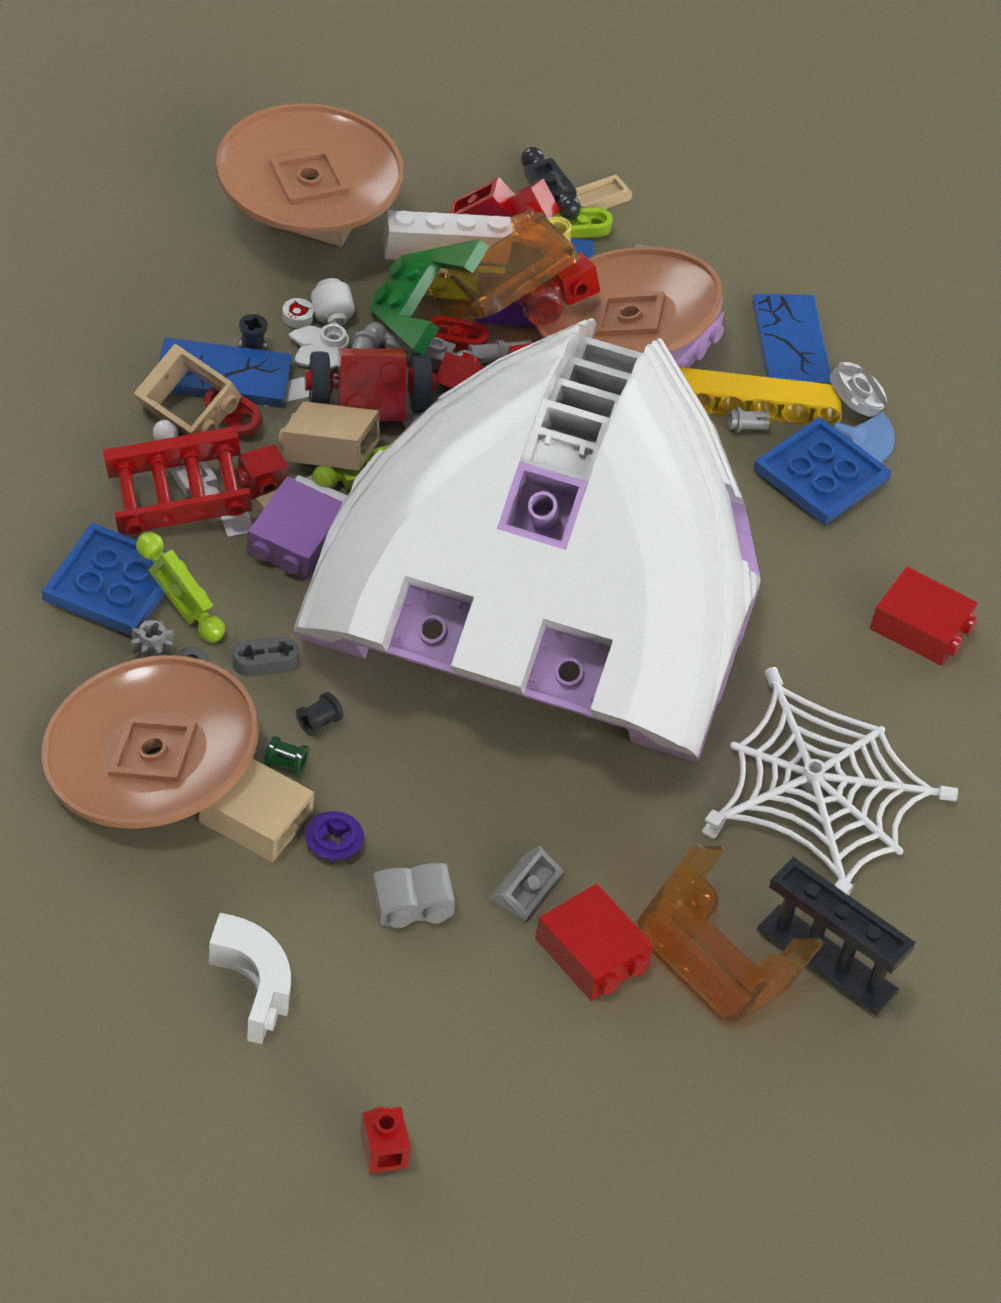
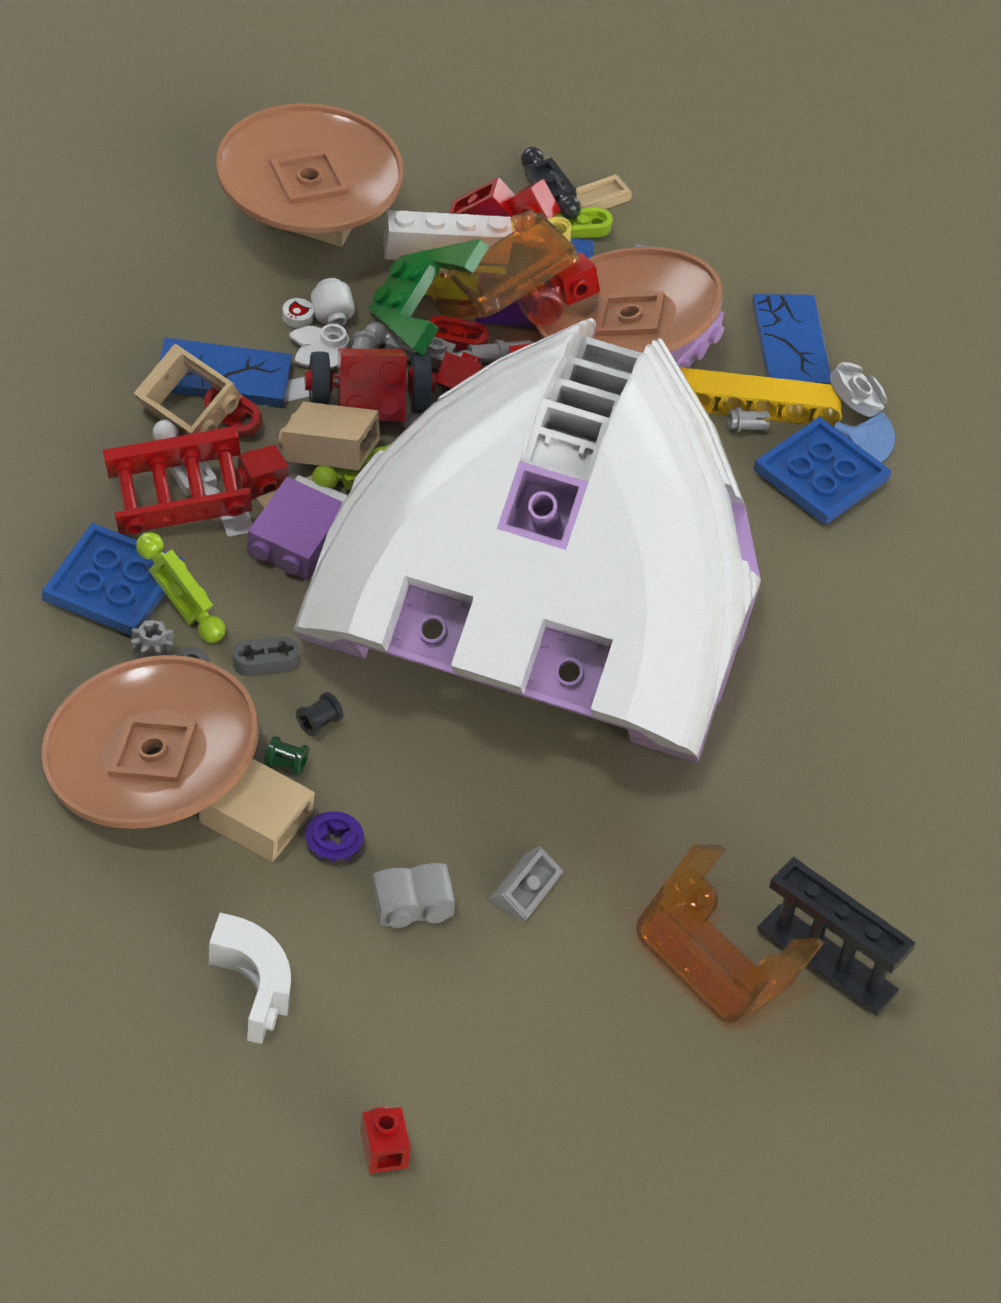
(253, 330): black bush -> none
(594, 942): red brick -> none
(815, 778): white animal -> none
(925, 616): red brick -> none

